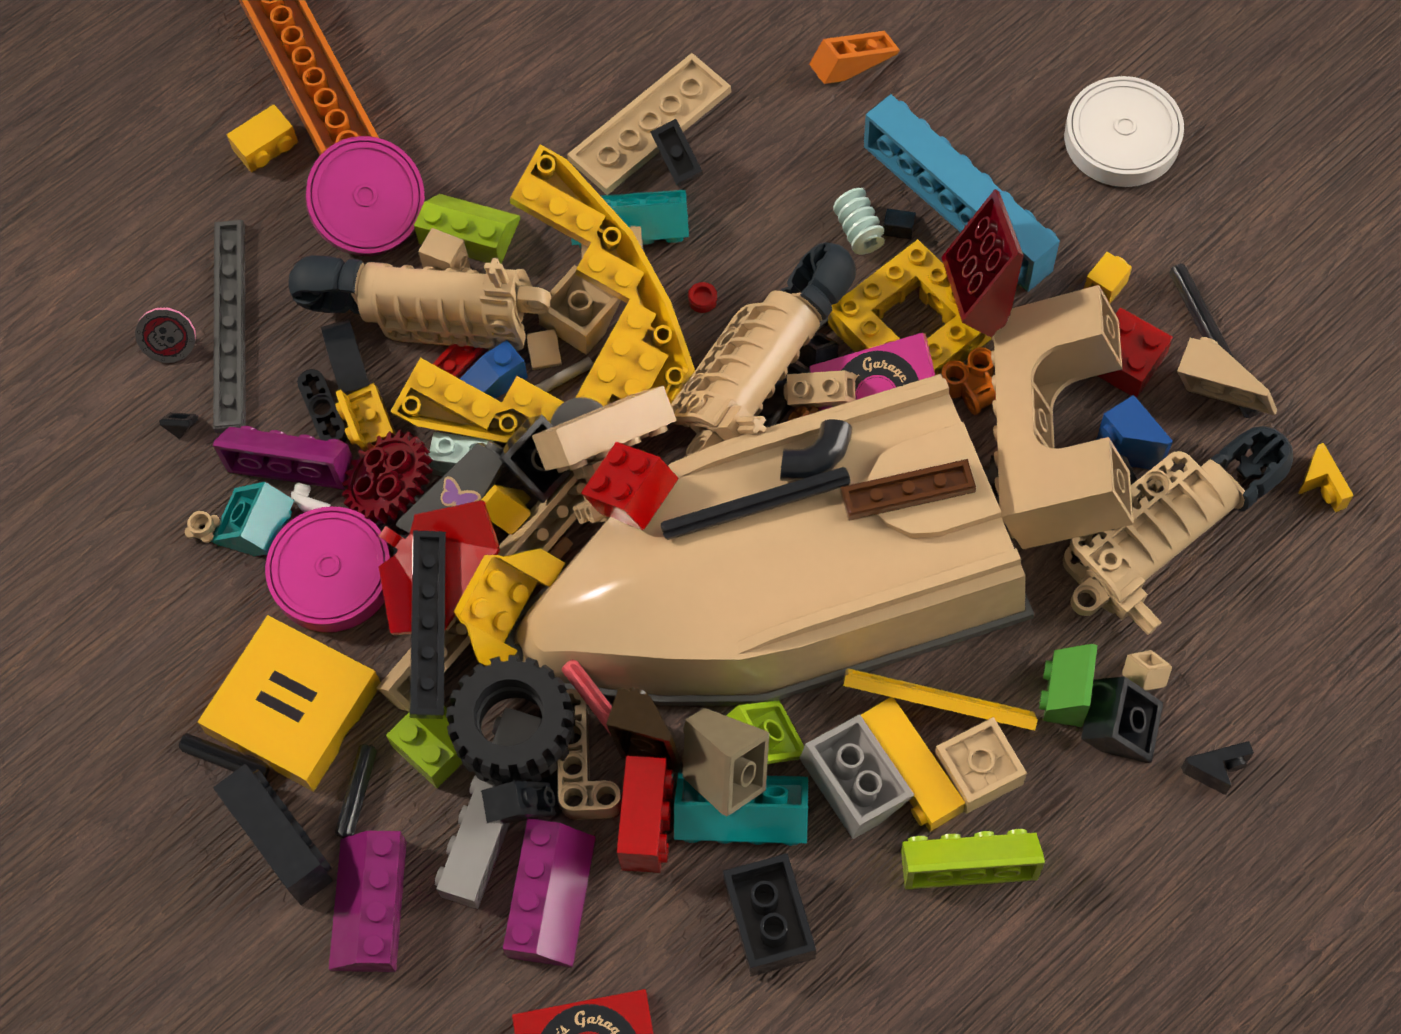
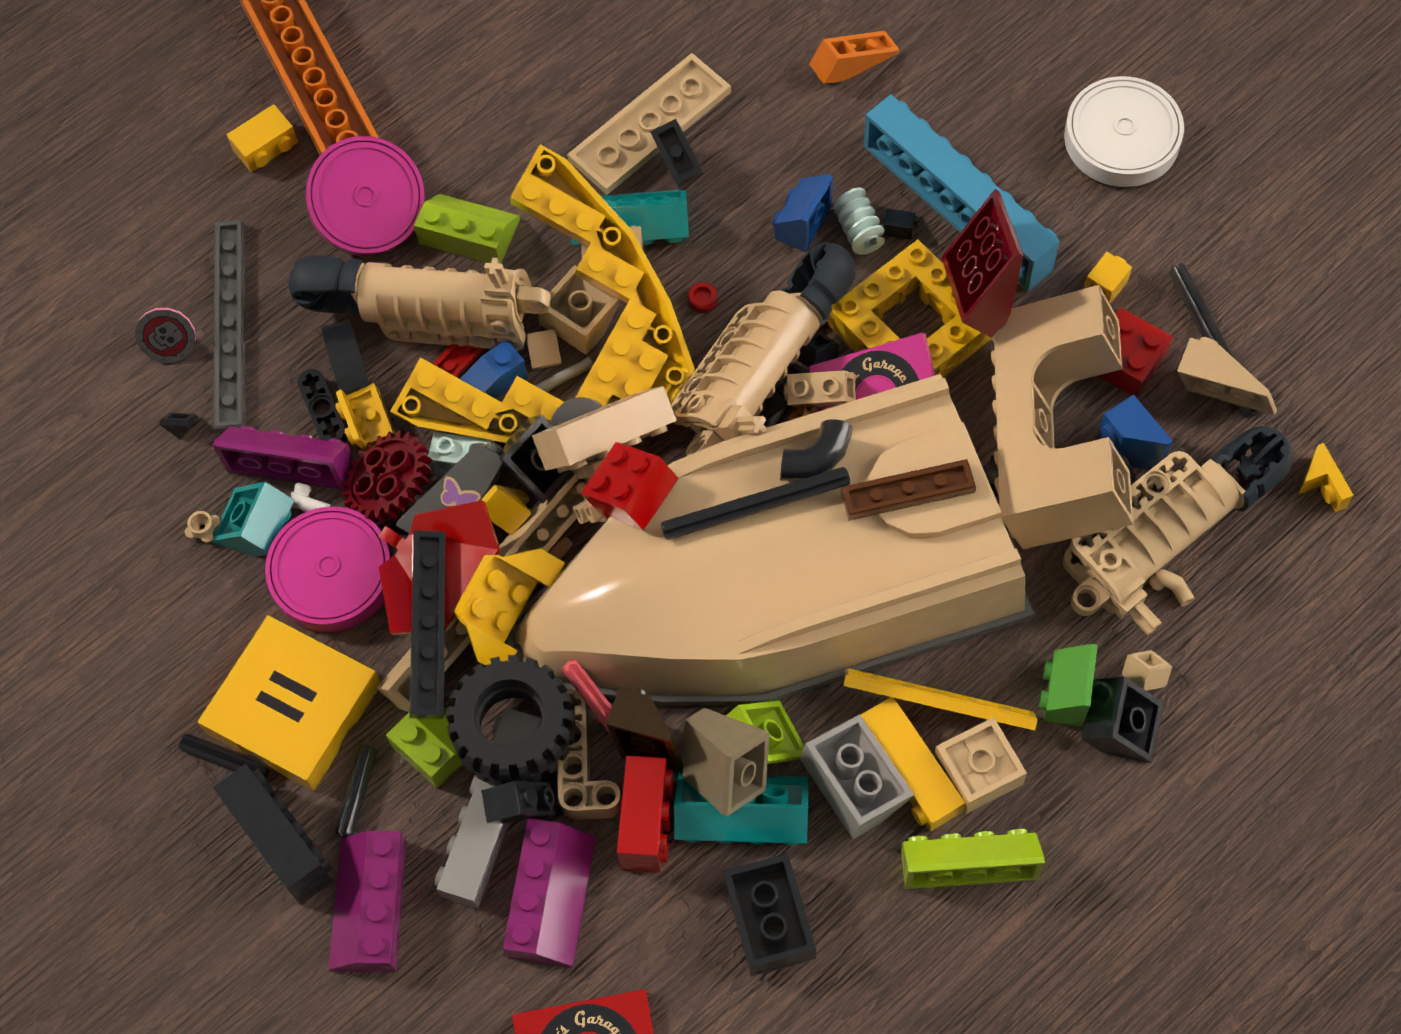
(444, 252): tan brick -> none
(804, 211): none -> blue slope
(974, 383): orange piece -> none
(1174, 582): none -> tan arm
(1212, 765): black slope -> none

